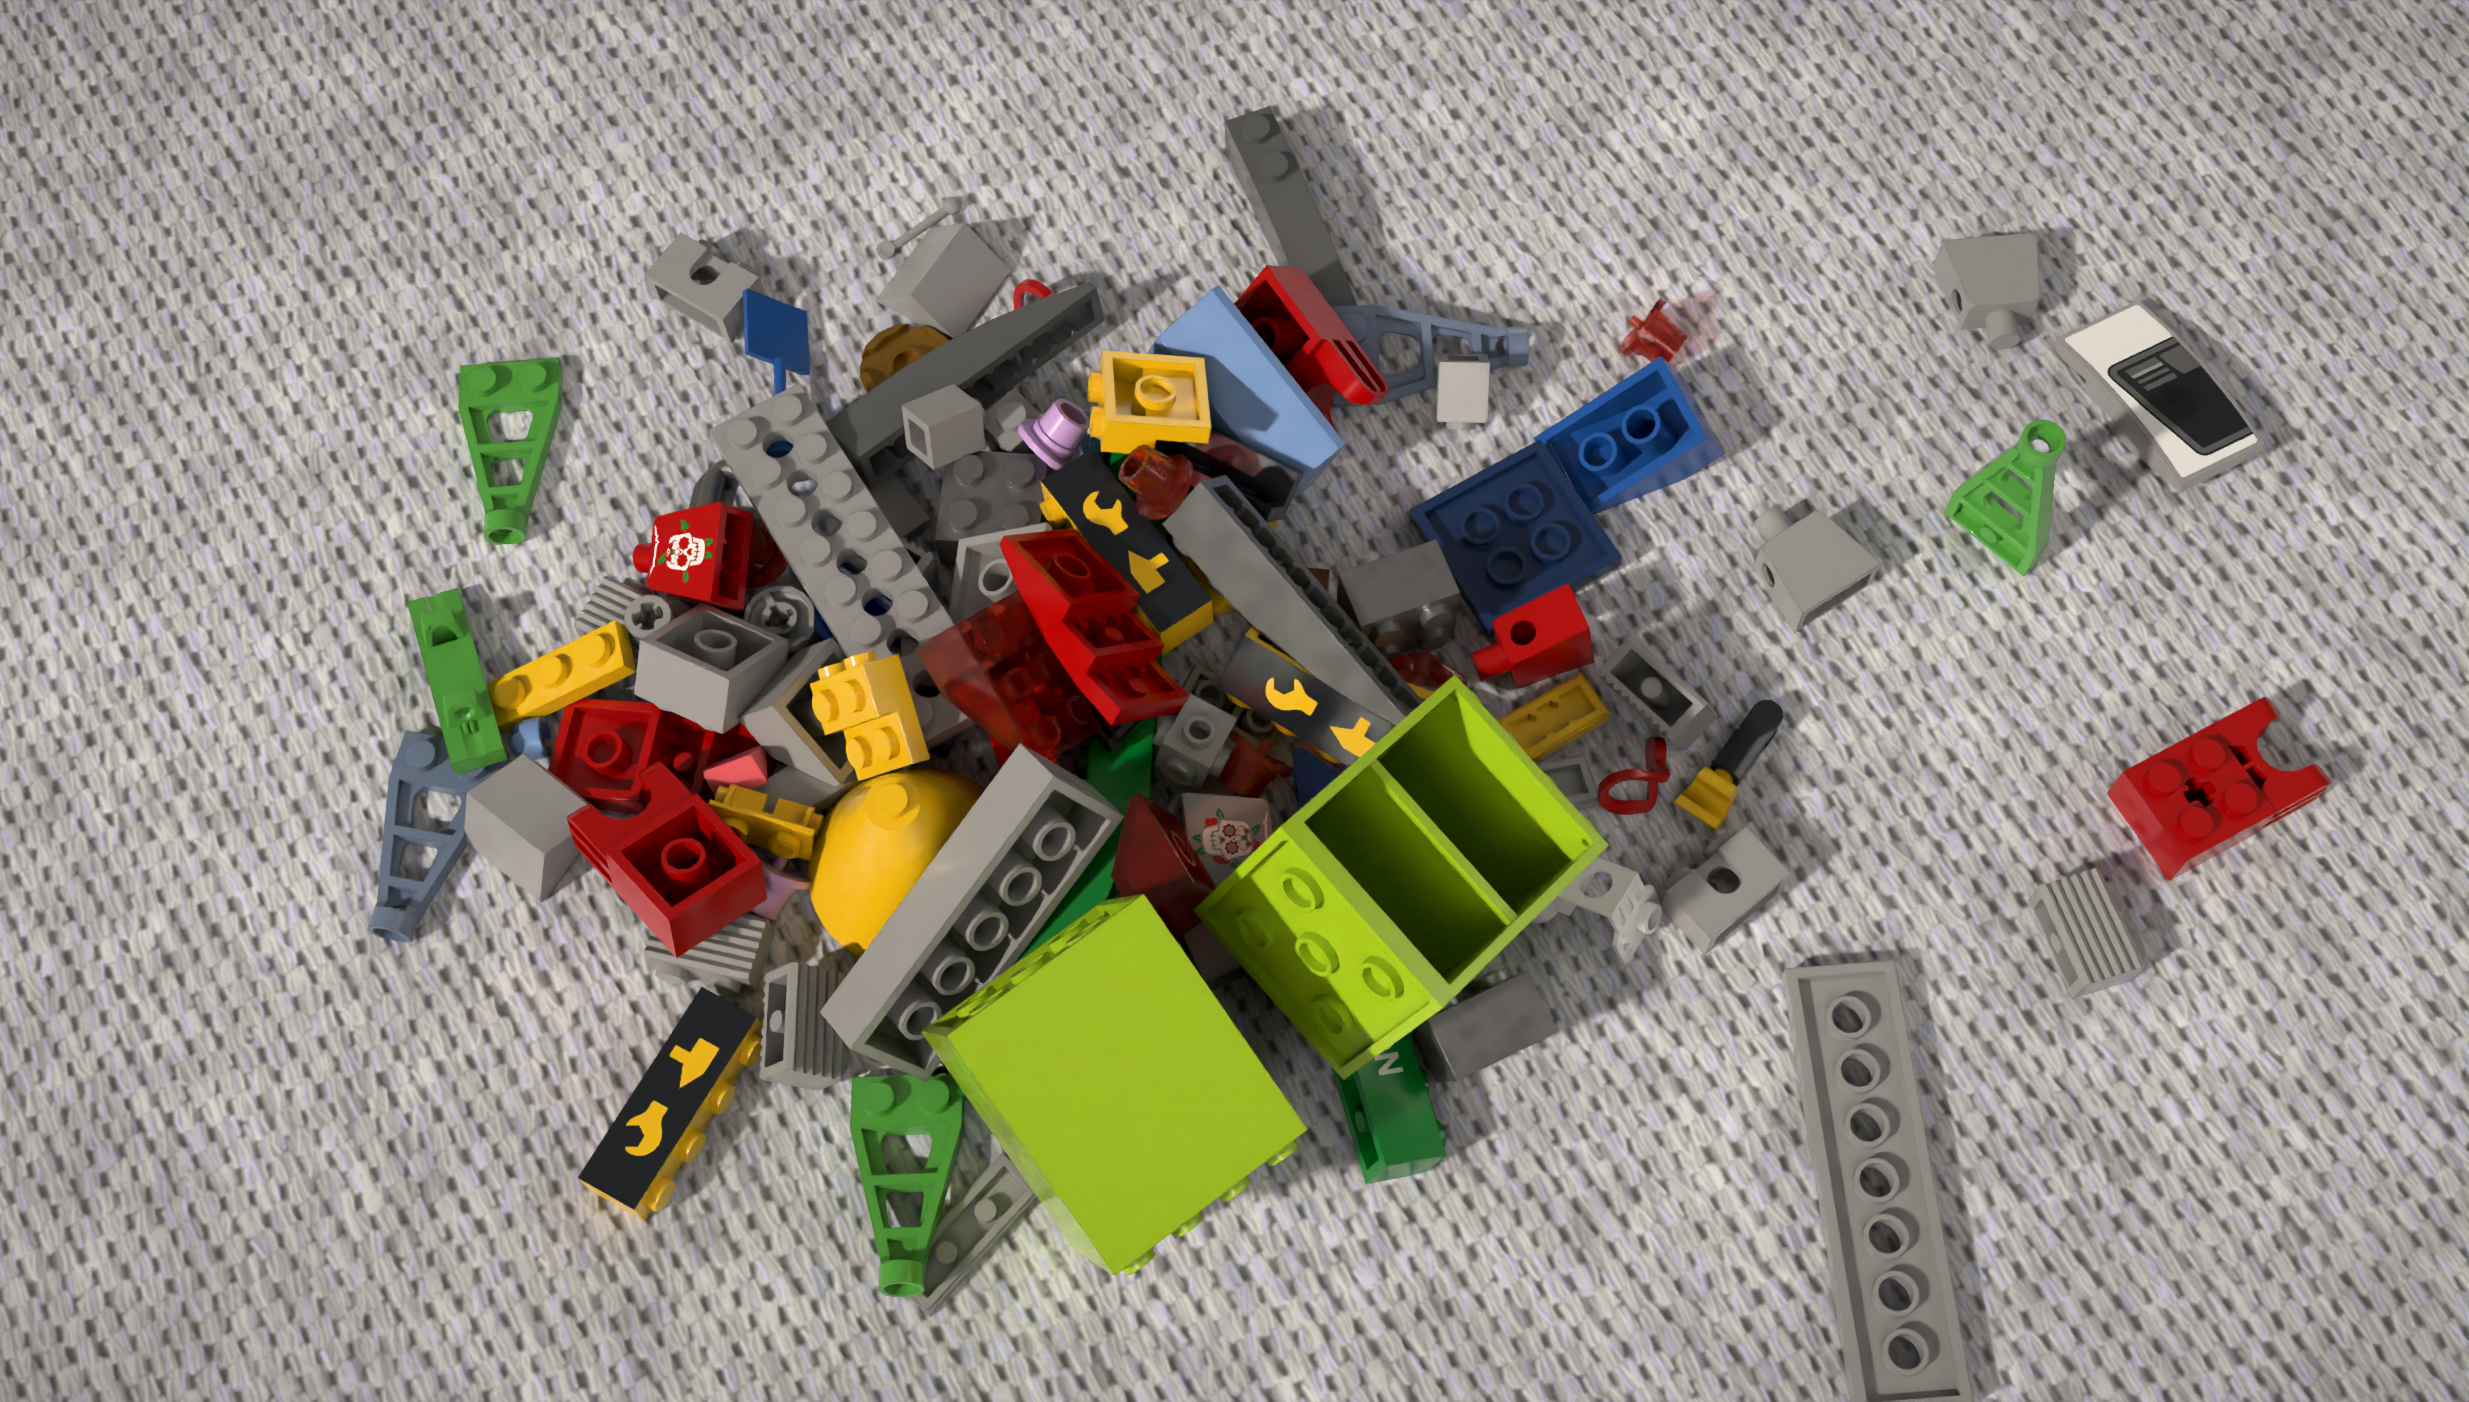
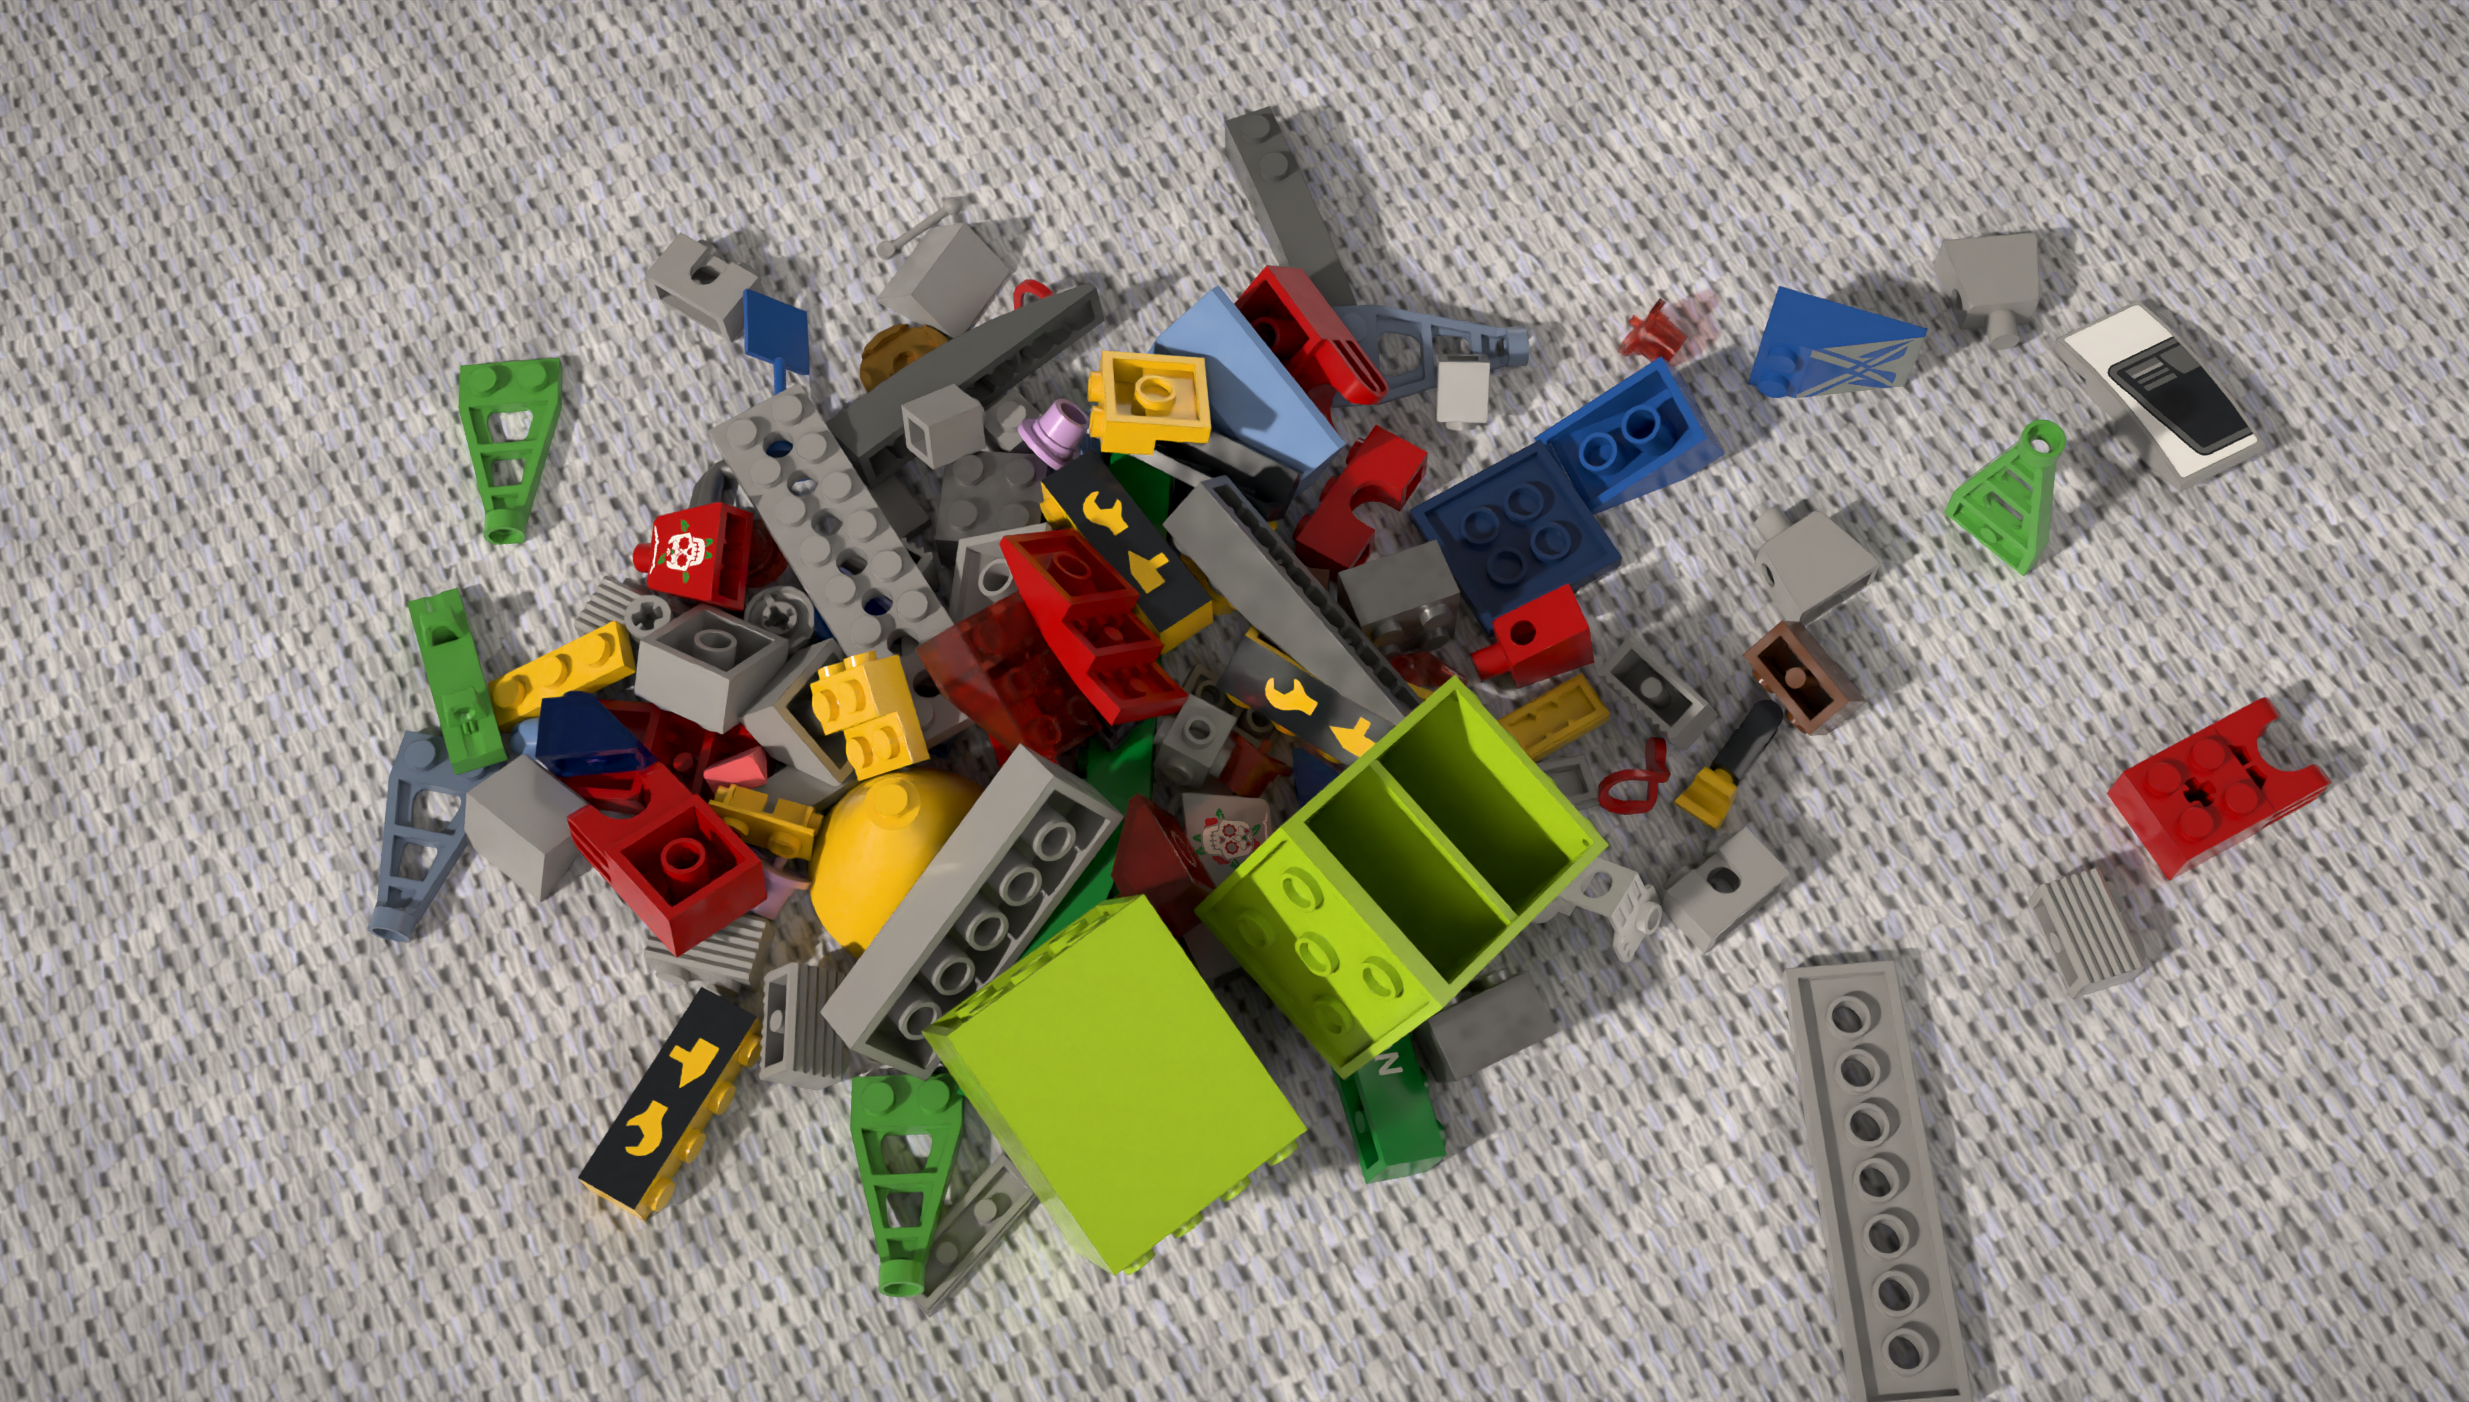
(586, 739): none -> clear blue slope
(1156, 480): clear red piece -> none
(1377, 470): none -> red arch
(1803, 678): none -> reddish brown brick
(1831, 348): none -> blue slope

